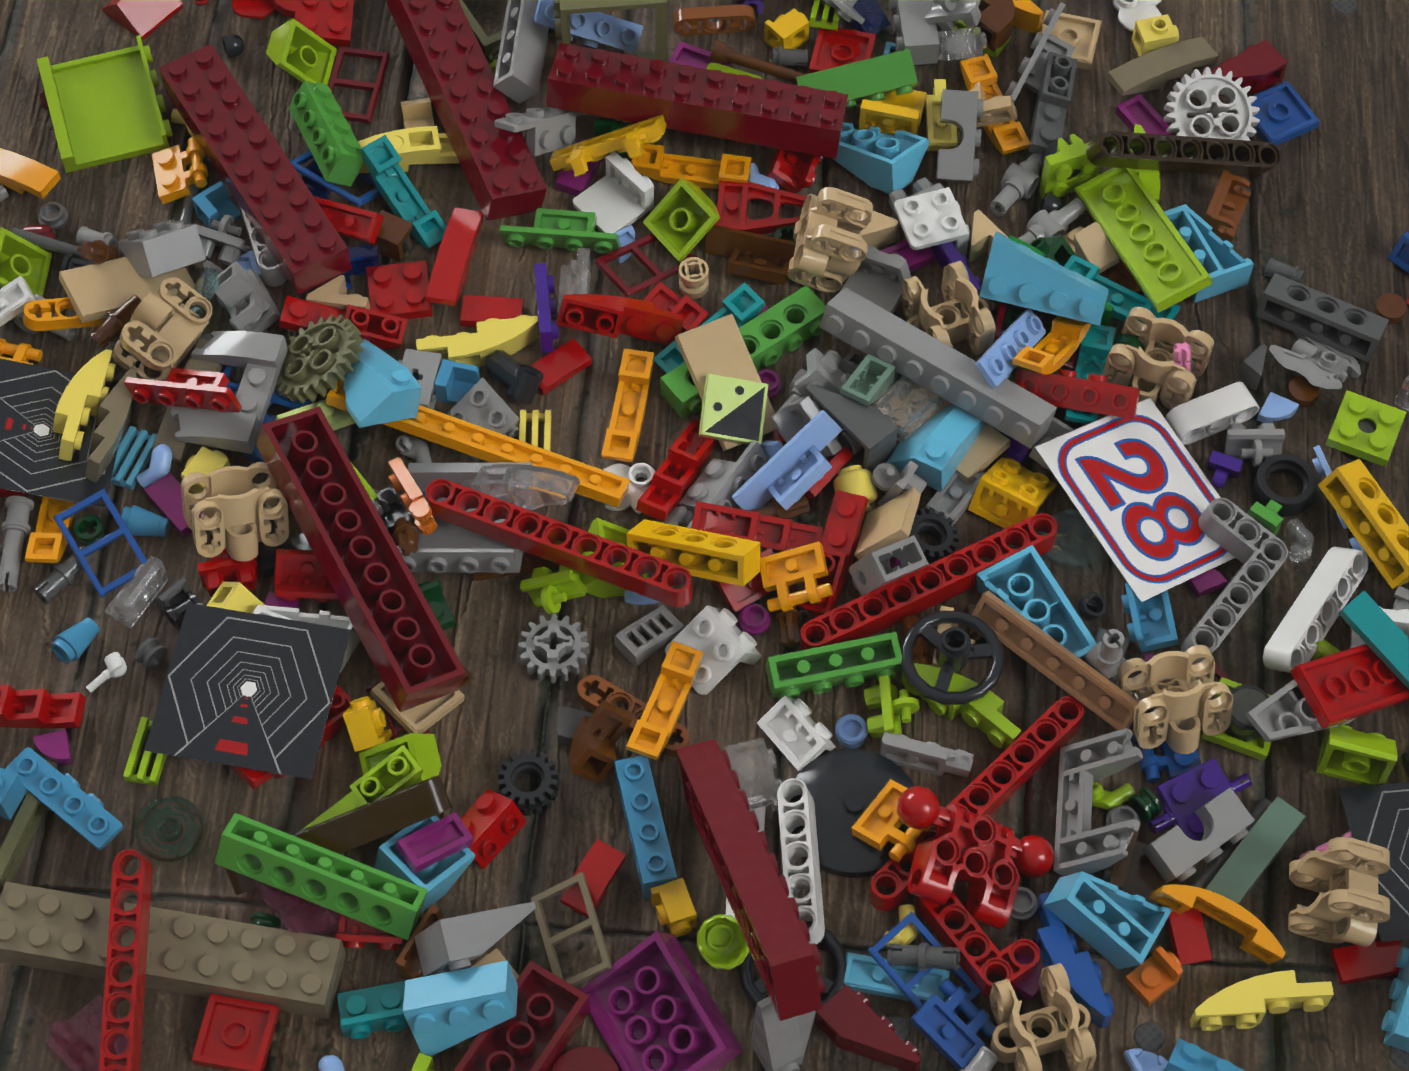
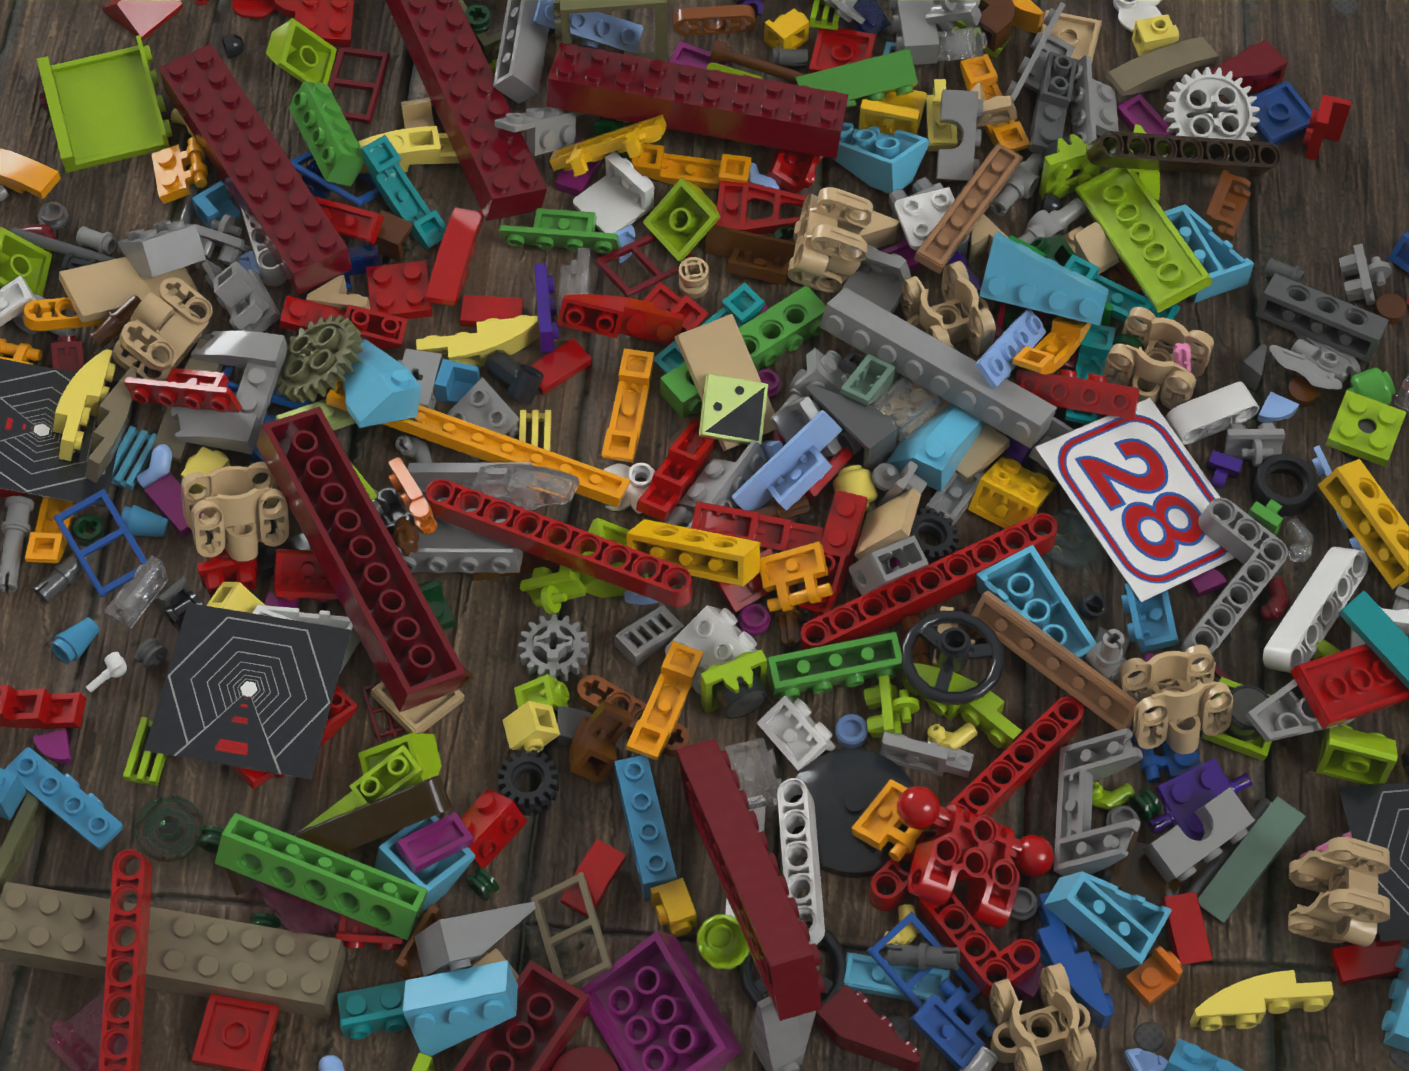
(67, 354): none -> dark red bracket
(98, 251): reddish brown axle -> none
(205, 286): clear light blue tile -> none
(211, 838): none -> dark green bush
(366, 724): yellow brick -> none
(478, 11): none -> dark green bush
(482, 883): none -> dark green bush
(531, 727): none -> light yellow brick
(543, 690): none -> lime bracket
(735, 686): none -> piece
(951, 740): none -> light yellow arm
(968, 208): none -> medium nougat tile
(1092, 104): none -> light grey bracket
(1257, 937): light orange slope -> none
(1279, 600): none -> dark red arm
(1326, 124): none -> red bracket
(1357, 264): none -> light grey hips
(1373, 385): none -> bright green head

